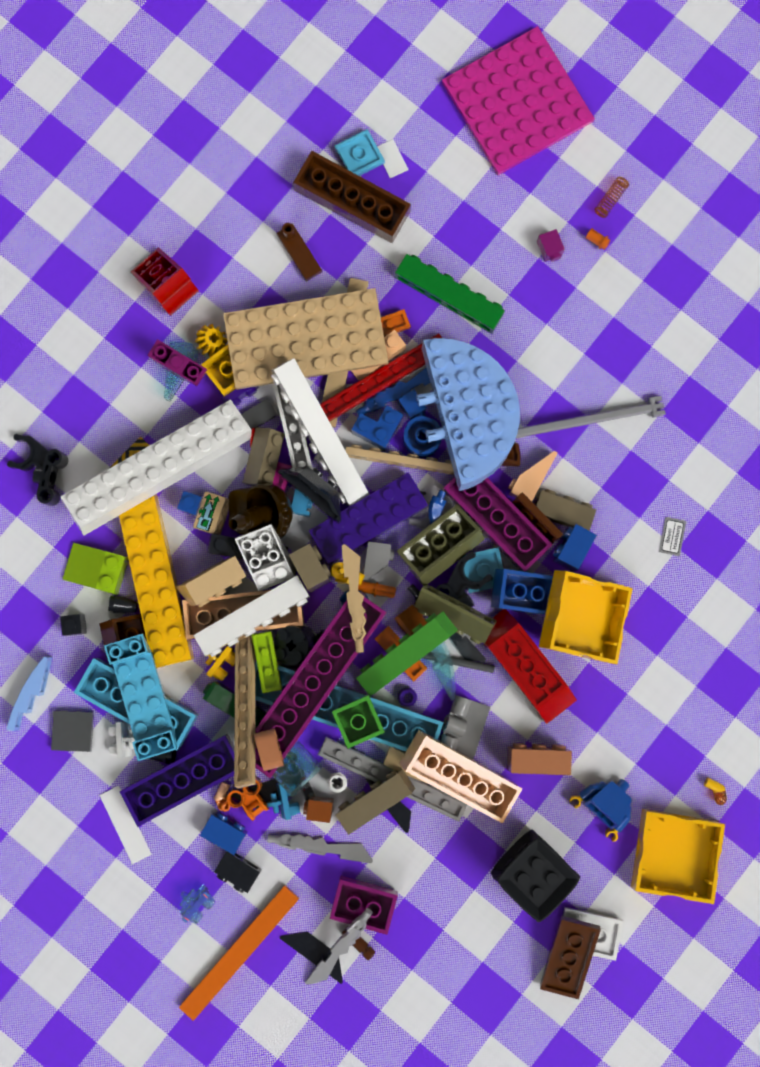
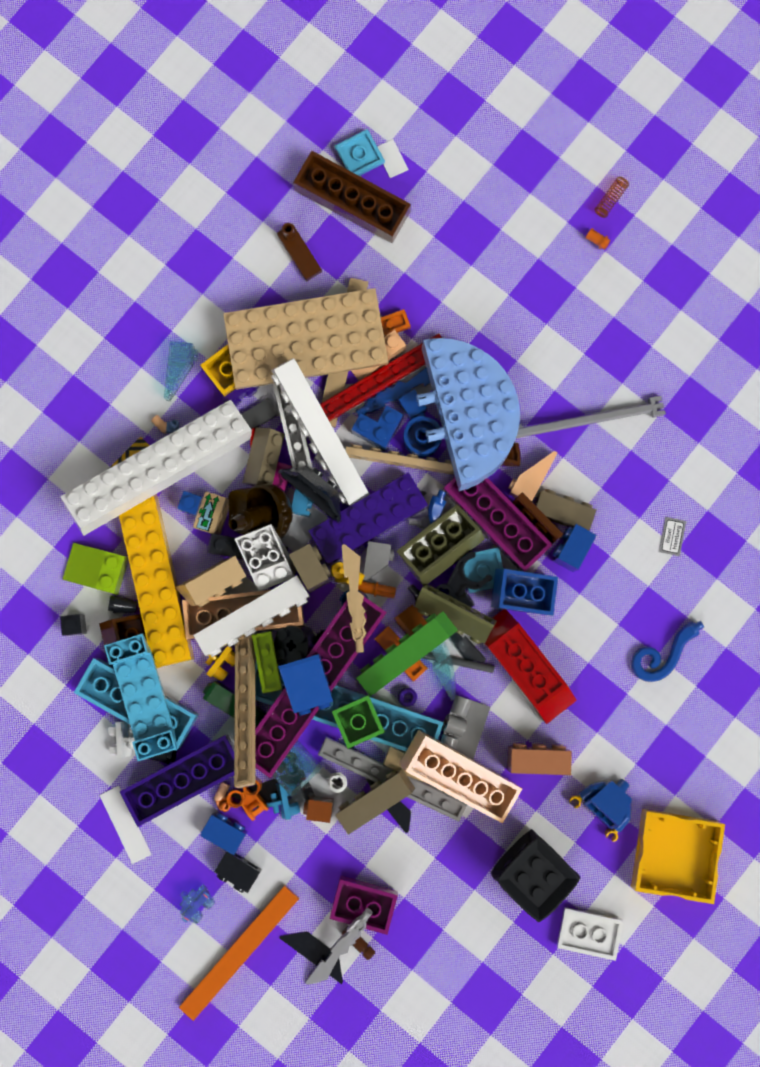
(34, 686): light blue slope -> none
(45, 470): black piece -> none
(72, 731): dark grey tile -> none
(165, 281): red brick -> none
(165, 427): none -> arm
(177, 363): magenta slope -> none
(210, 333): yellow gear -> none
(269, 749): nougat beam -> none
(306, 684): none -> blue slope
(318, 846): light grey sword -> none
(449, 293): green brick -> none
(518, 100): dark pink plate -> none
(550, 245): magenta brick -> none
(570, 957): reddish brown plate -> none
(585, 617): yellow tile -> none
(683, 636): none -> blue plant
(718, 790): arm -> none

